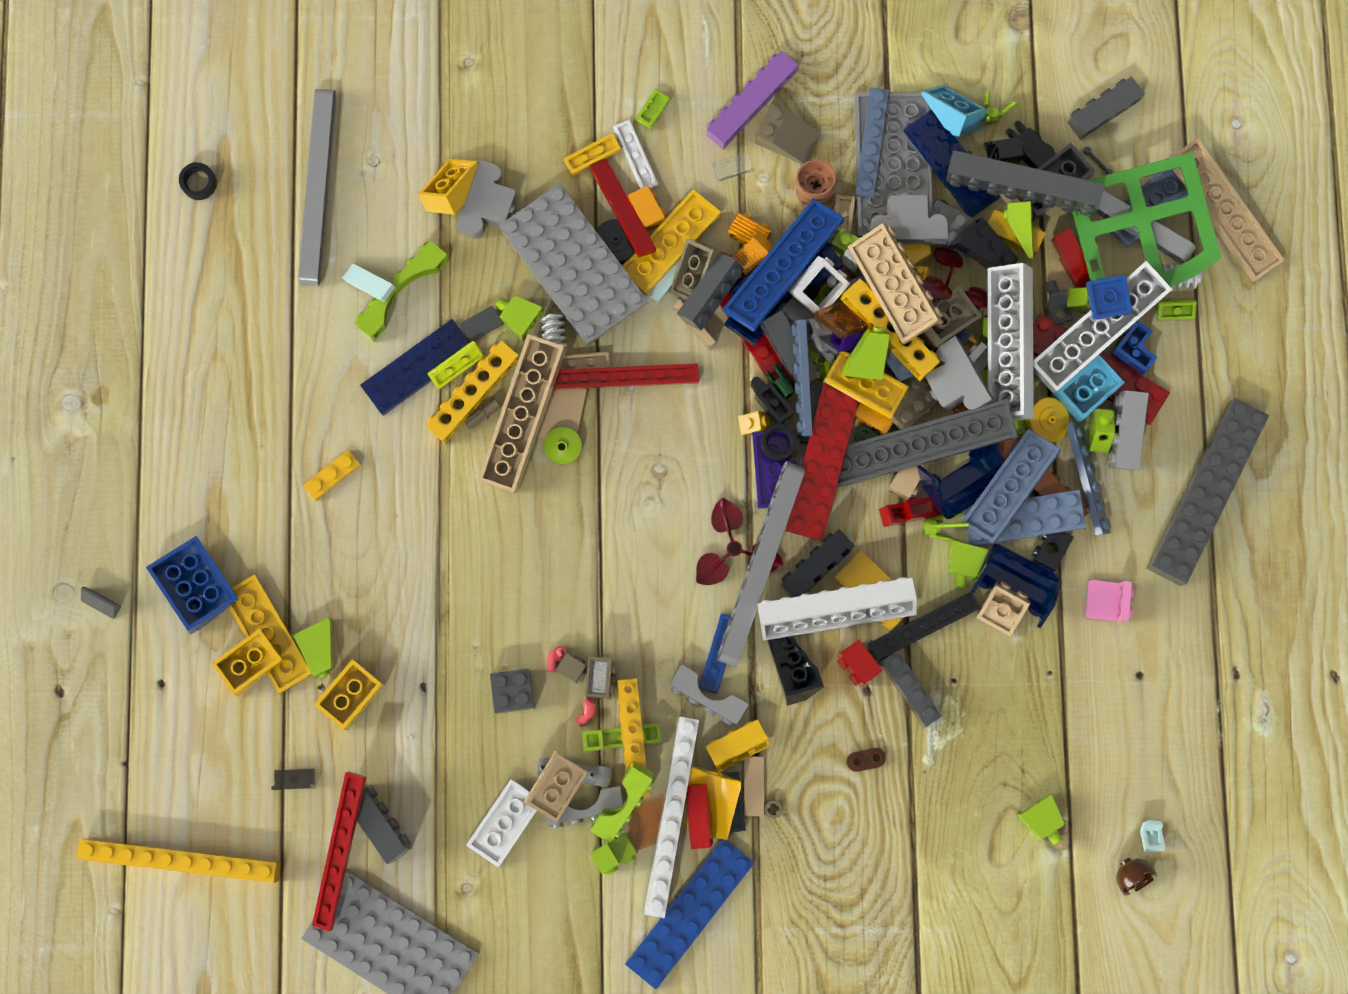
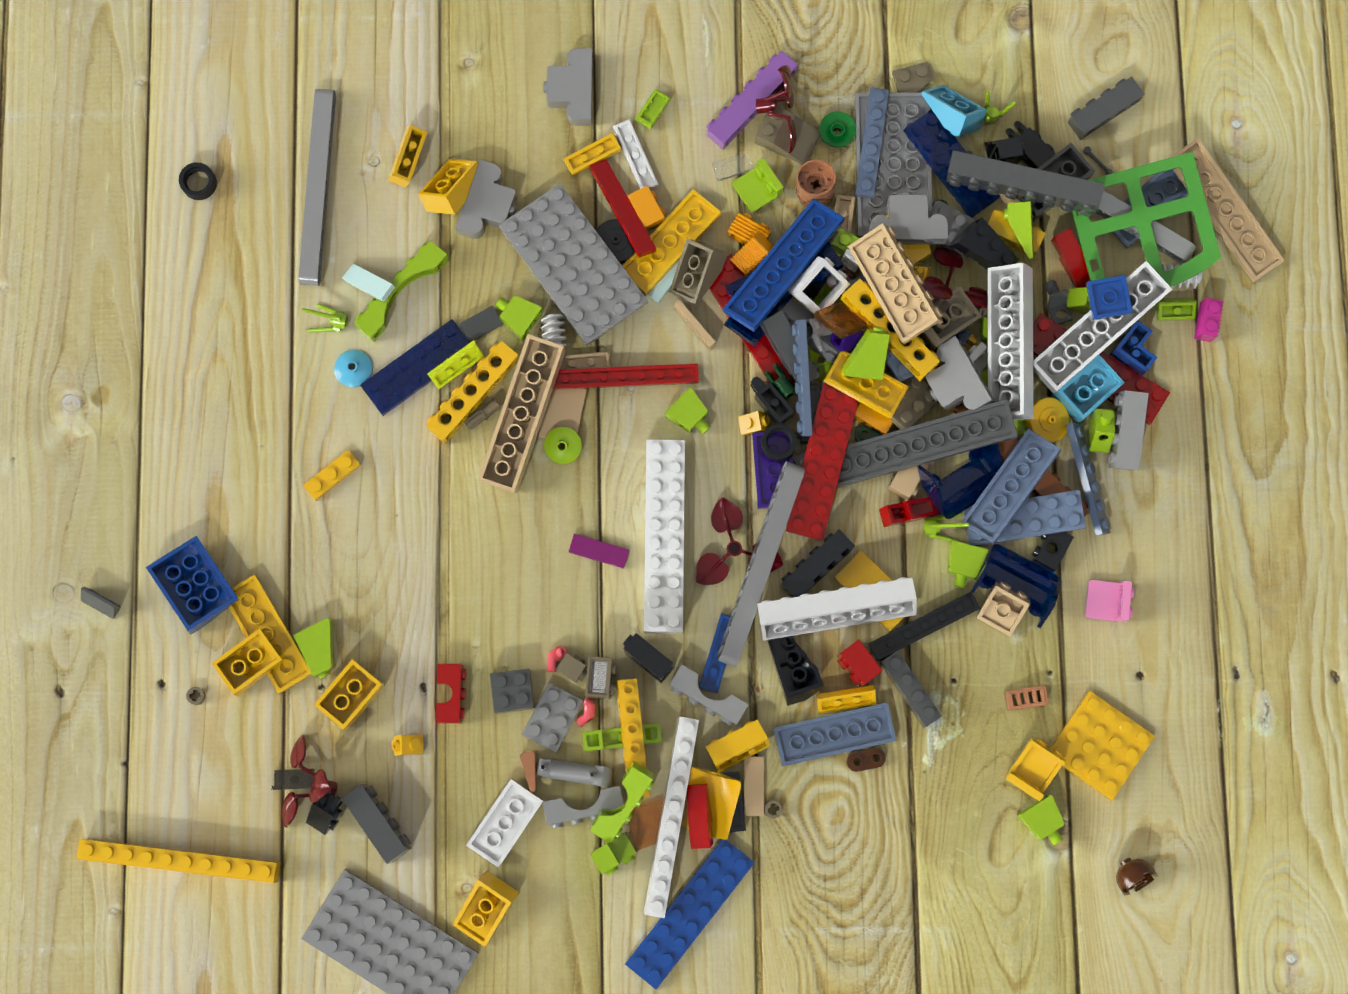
(191, 691): none -> dark tan bush
(319, 788): none -> dark red plant
(325, 813): none -> black hinge
(337, 319): none -> lime plant
(339, 851): red plate -> none
(353, 377): none -> medium azure dish
(407, 156): none -> yellow brick
(408, 745): none -> yellow bracket
(451, 711): none -> red arch
(485, 908): none -> yellow slope
(529, 764): none -> nougat slope
(552, 717): none -> light grey plate
(555, 787): tan tile -> none
(572, 86): none -> light grey brick
(598, 551): none -> magenta tile
(648, 657): none -> black arch
(664, 537): none -> white brick
(688, 412): none -> lime torso
(710, 291): dark grey brick -> none
(758, 186): none -> lime bracket
(768, 104): none -> dark red plant
(834, 734): none -> sand blue plate
(841, 122): none -> green dish
(846, 699): none -> yellow plate
(912, 78): none -> dark tan wing
(1035, 768): none -> yellow panel
(1043, 695): none -> nougat slope
(1101, 745): none -> yellow plate
(1152, 836): light aqua bracket -> none
(1207, 492): dark grey brick -> none
(1208, 319): none -> dark pink brick

